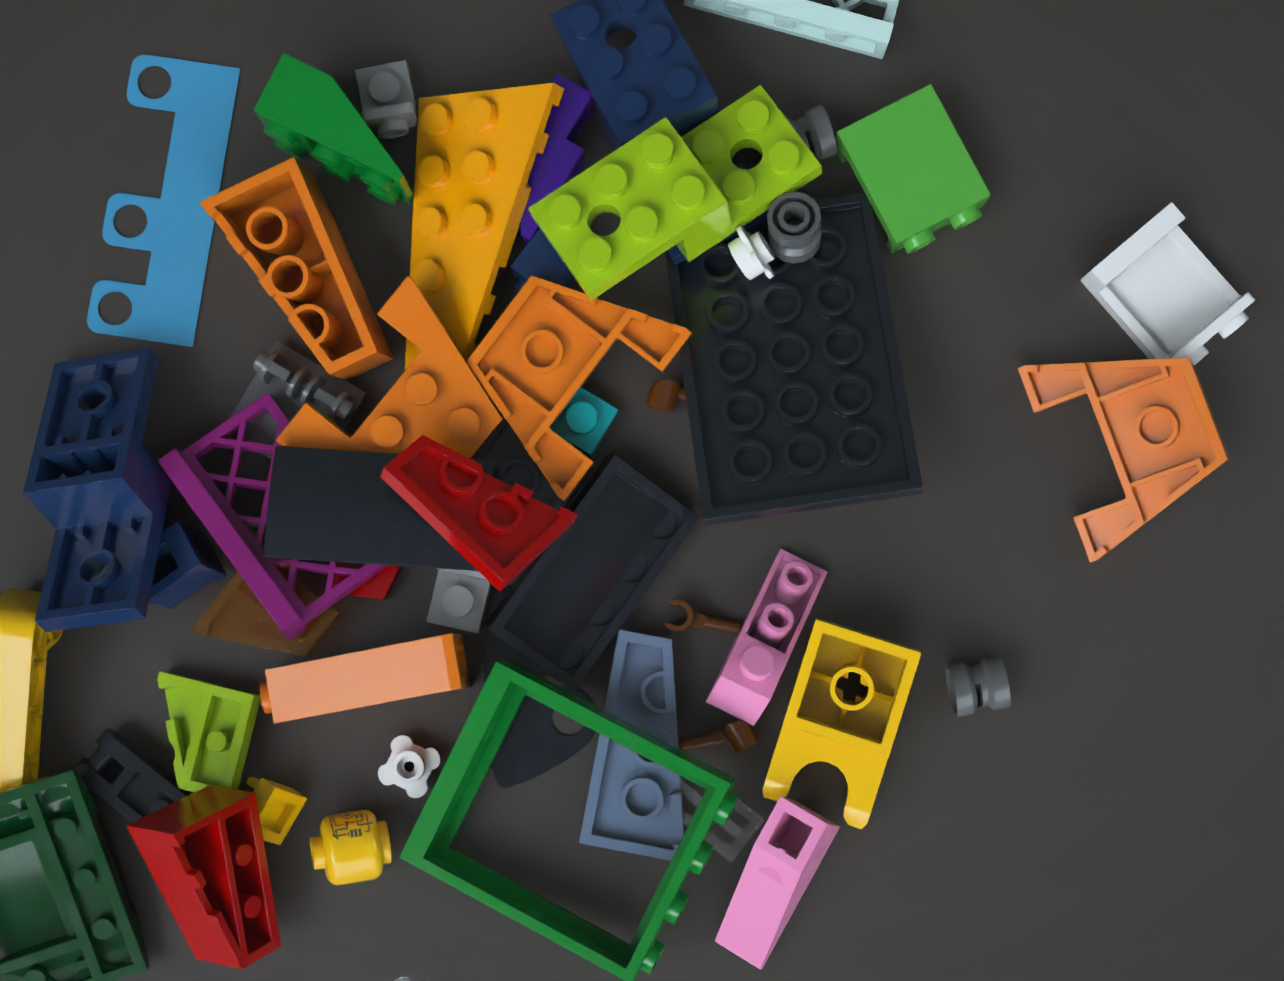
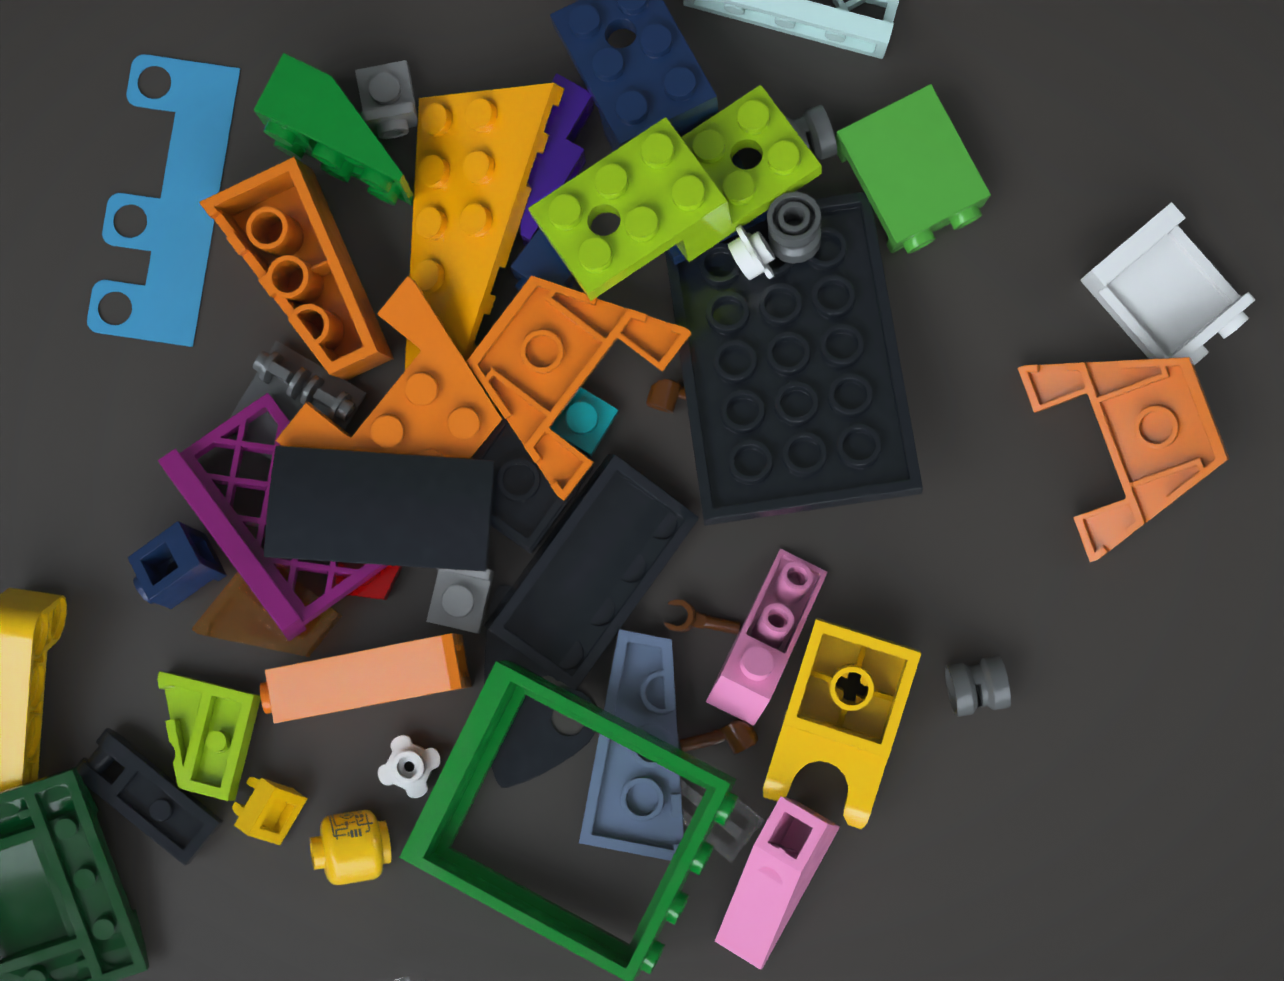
(98, 490): dark blue bracket -> none
(213, 873): red wedge -> none
(483, 518): red wing -> none

